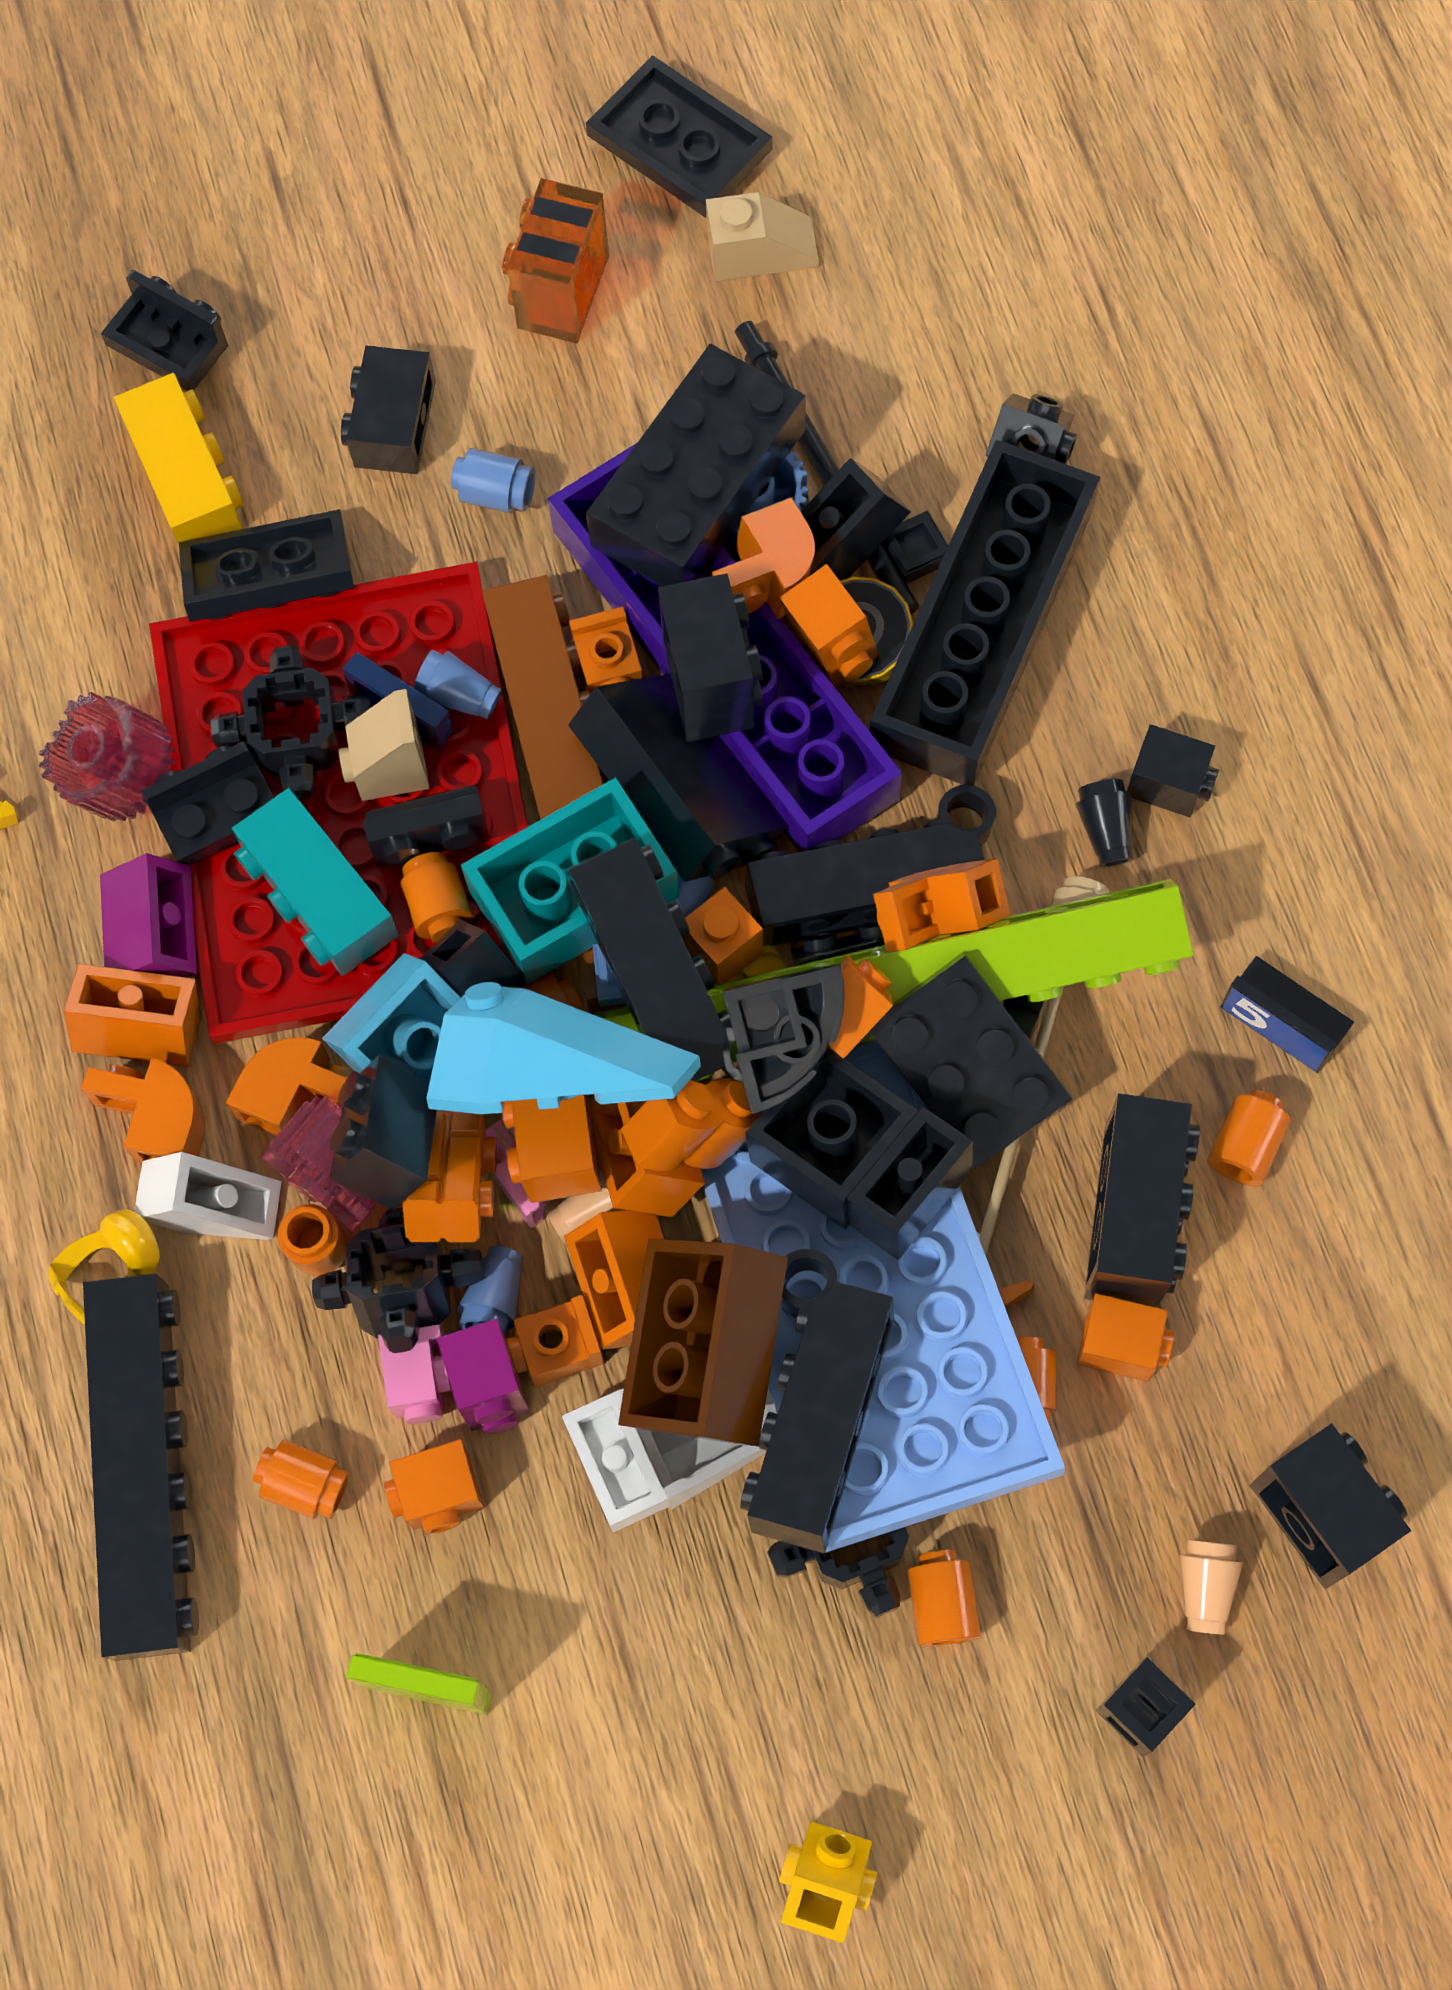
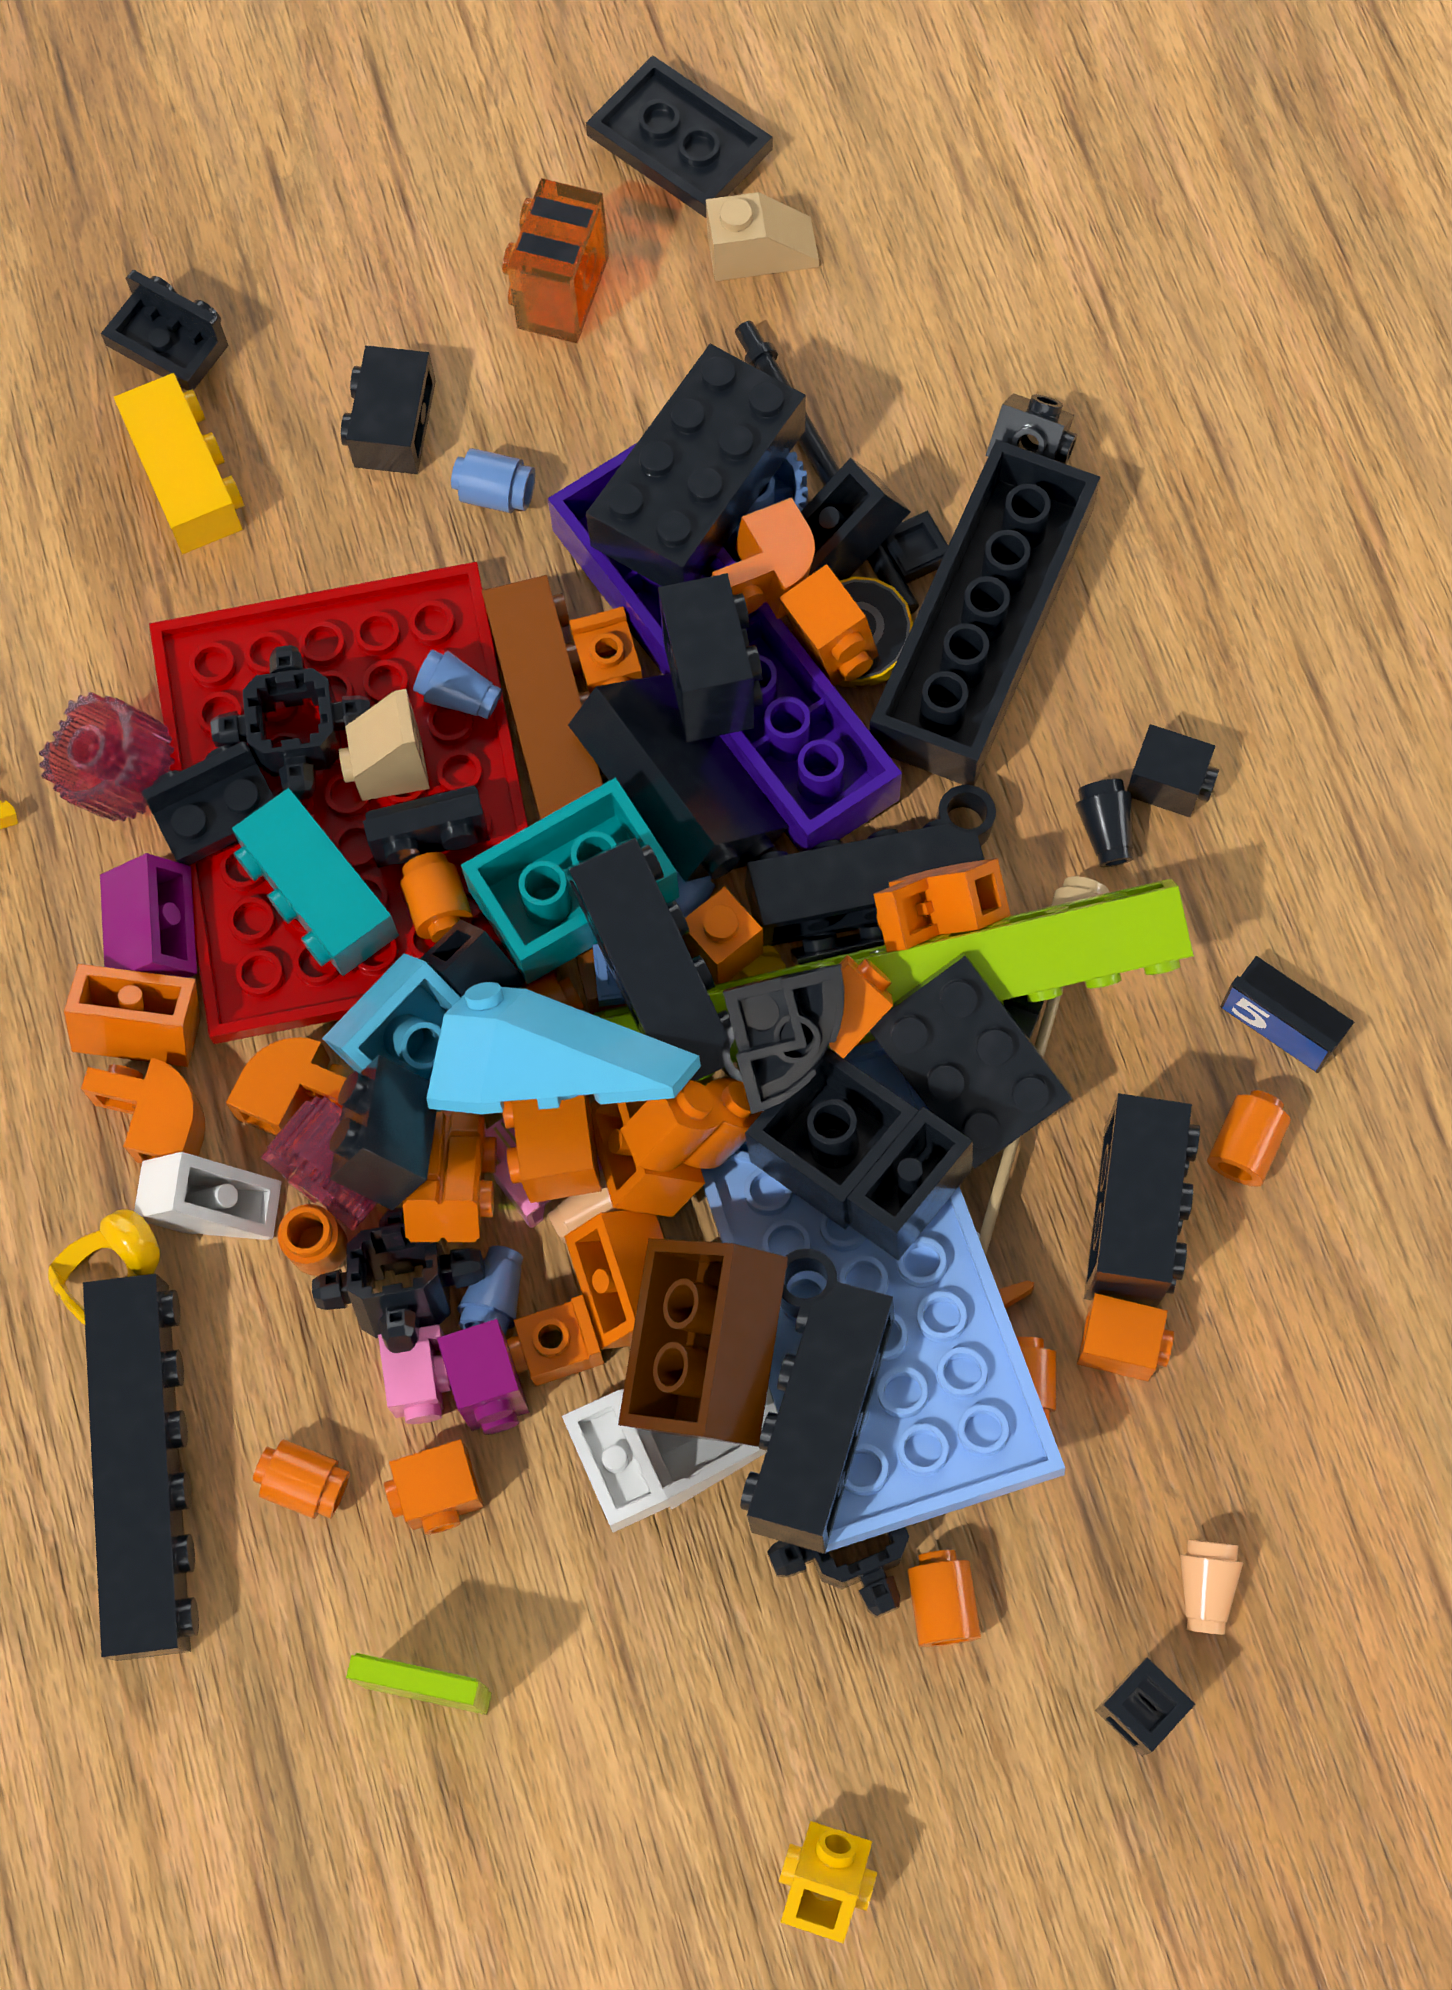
(265, 566): black plate -> none
(376, 683): dark blue tile -> none
(1331, 1505): black brick -> none

